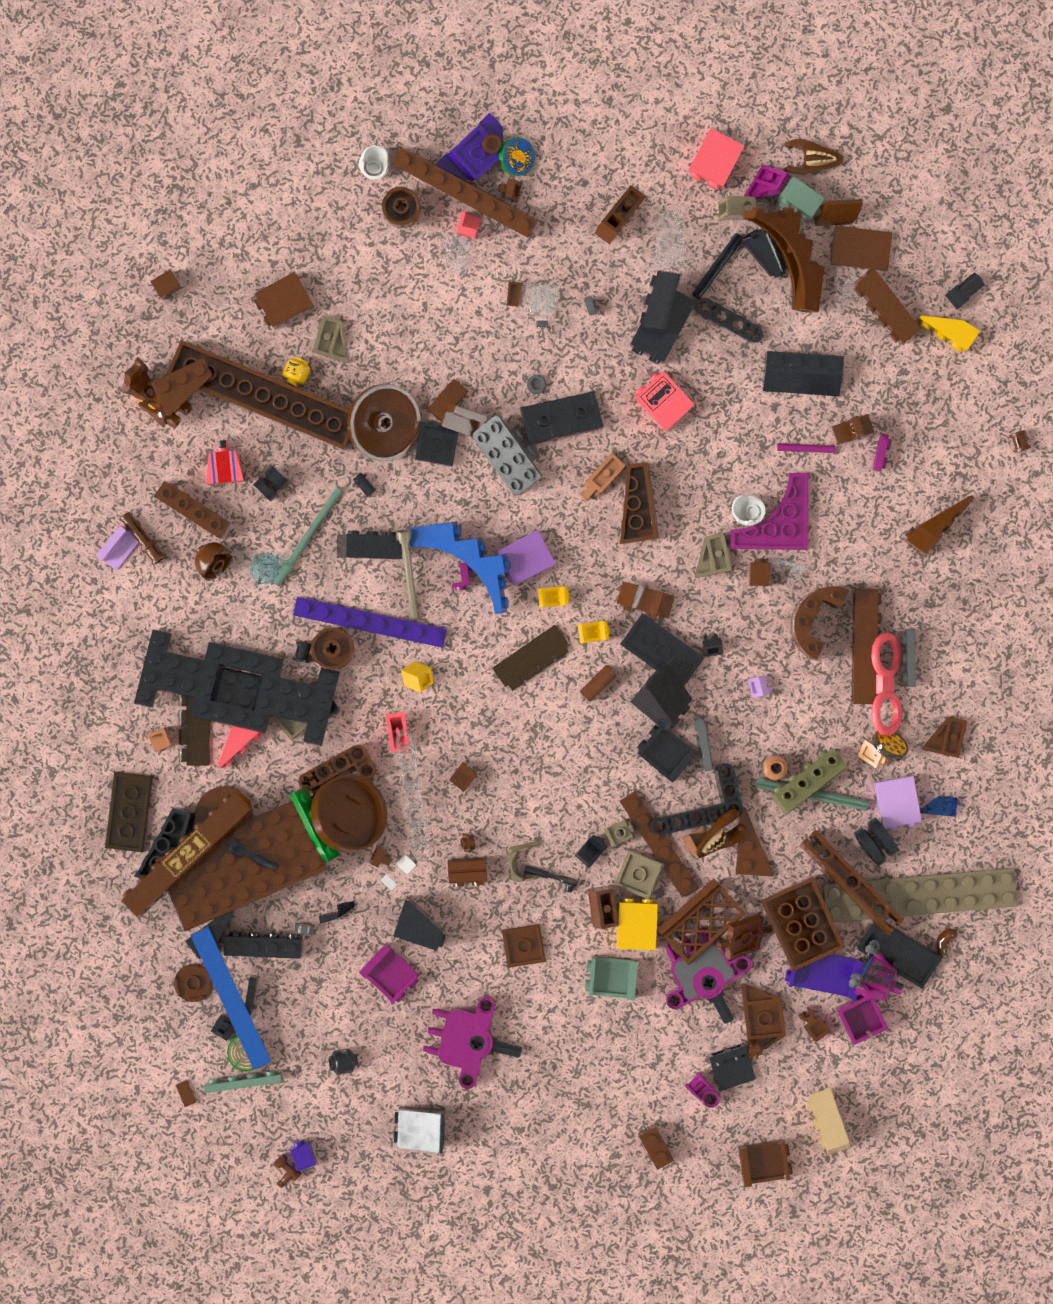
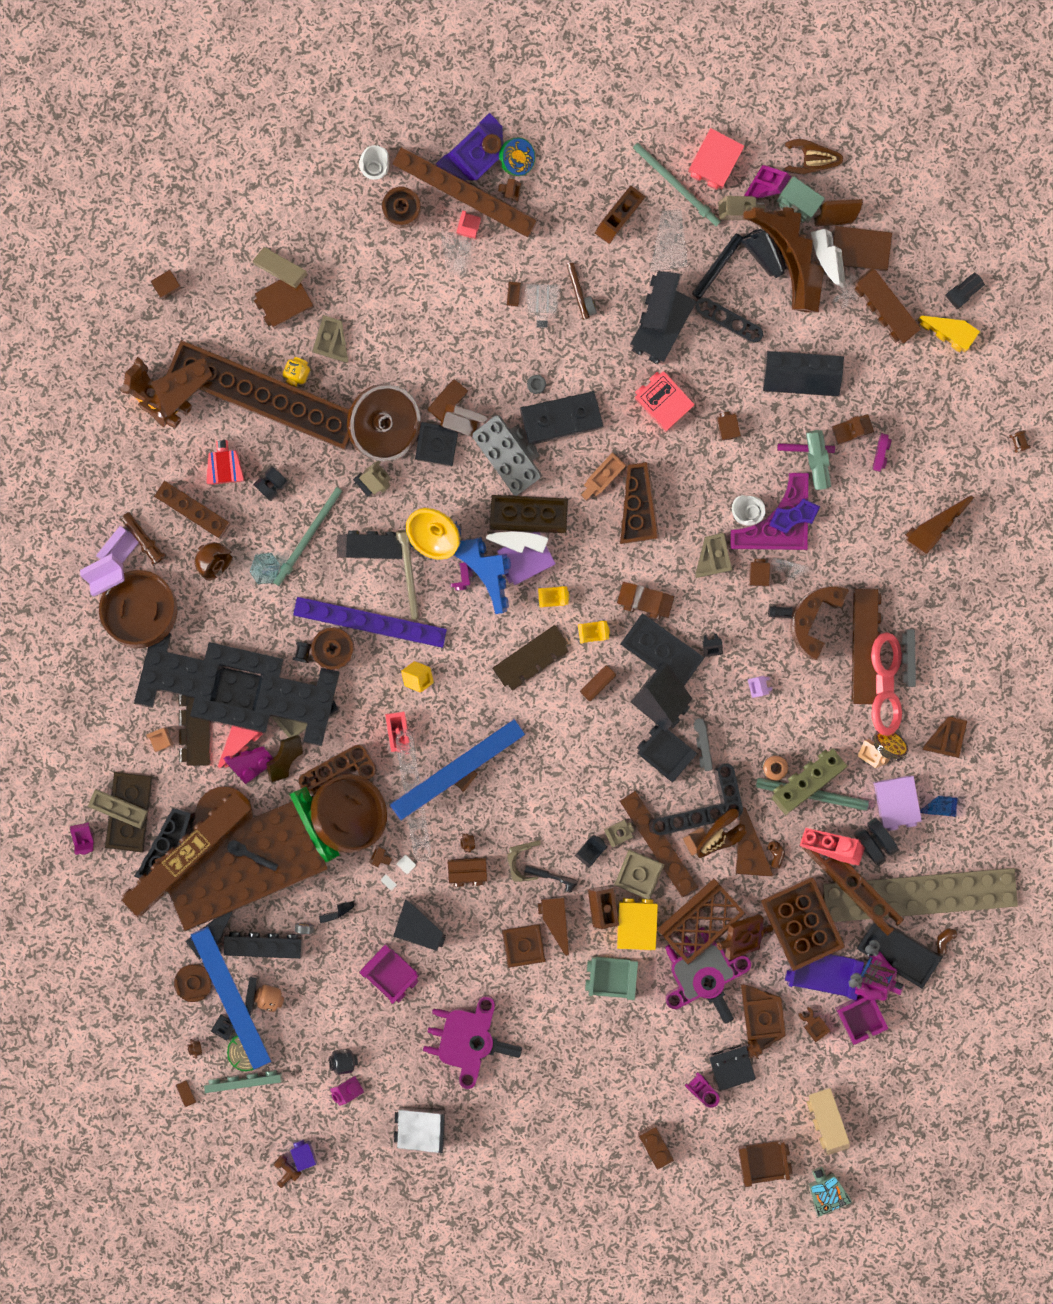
(82, 838): none -> magenta bracket
(103, 574): none -> lavender panel
(118, 808): none -> dark tan tile
(138, 609): none -> reddish brown piece
(194, 1048): none -> reddish brown plate
(249, 763): none -> magenta wing
(268, 998): none -> nougat head
(279, 766): none -> dark brown tile
(280, 267): none -> dark tan tile
(346, 1091): none -> magenta bracket
(375, 478): none -> dark tan brick
(432, 533): none -> yellow dish
(457, 769): none -> blue tile
(519, 540): none -> white slope
(528, 514): none -> dark brown tile
(555, 918): none -> reddish brown slope
(578, 291): none -> reddish brown bar
(704, 210): none -> sand green bar
(728, 426): none -> reddish brown brick
(778, 853): none -> reddish brown arm
(780, 612): none -> black pin
(785, 518): none -> dark purple tile
(818, 459): none -> sand green piece
(827, 1192): none -> torso
(829, 256): none -> white slope
(833, 846): none -> coral slope

